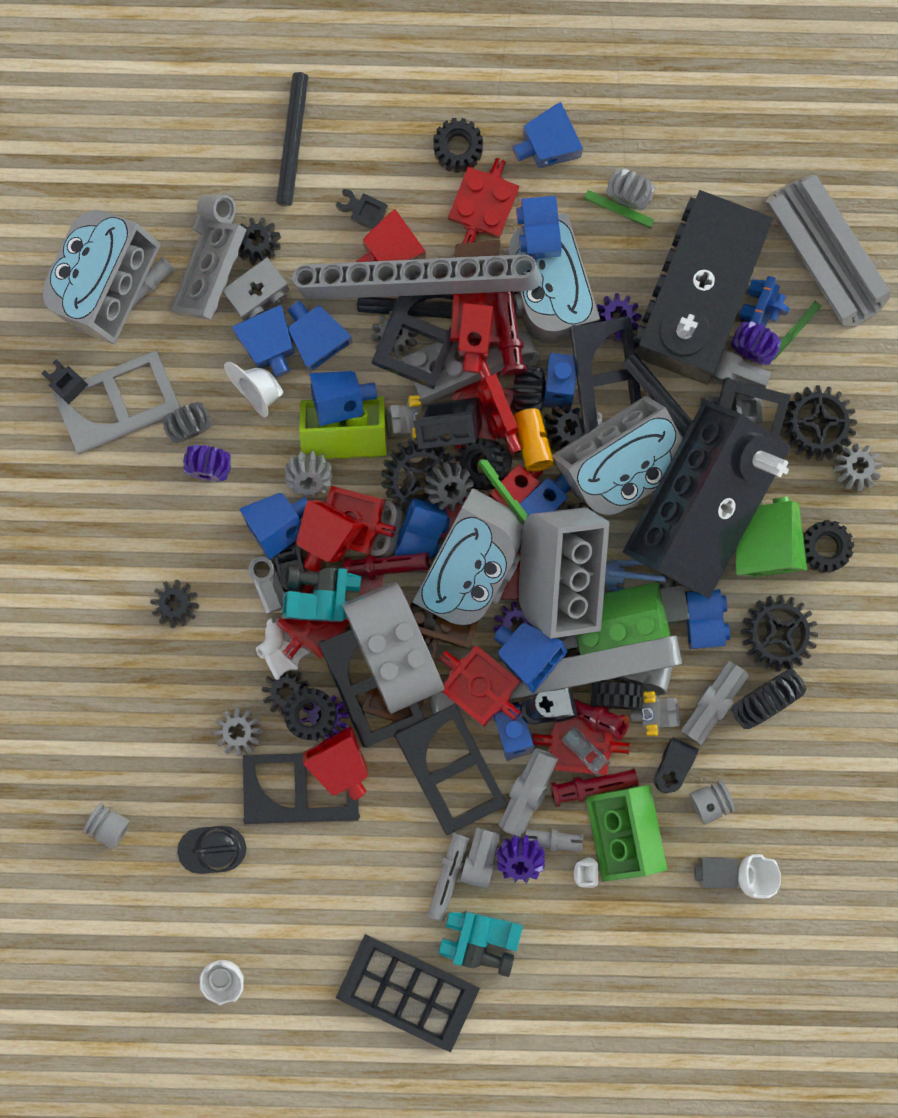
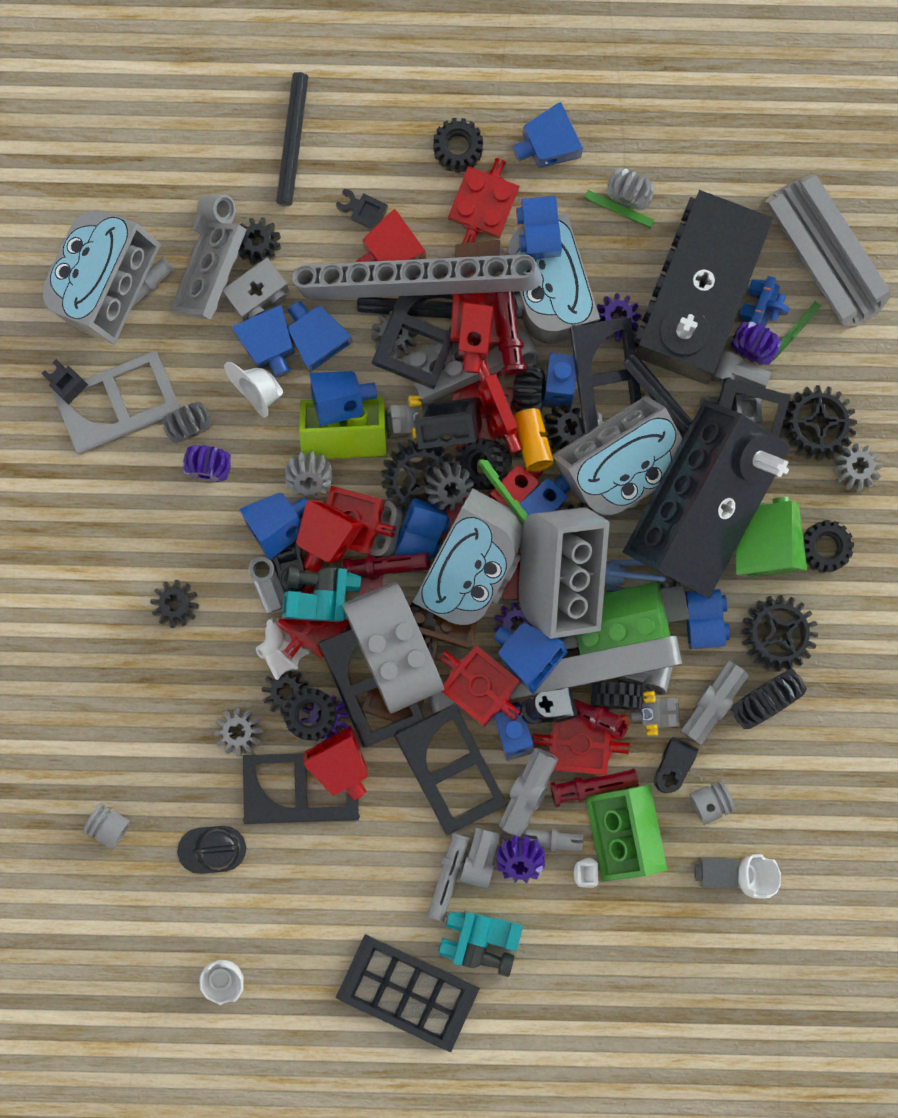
(582, 747): clear light blue bar -> none

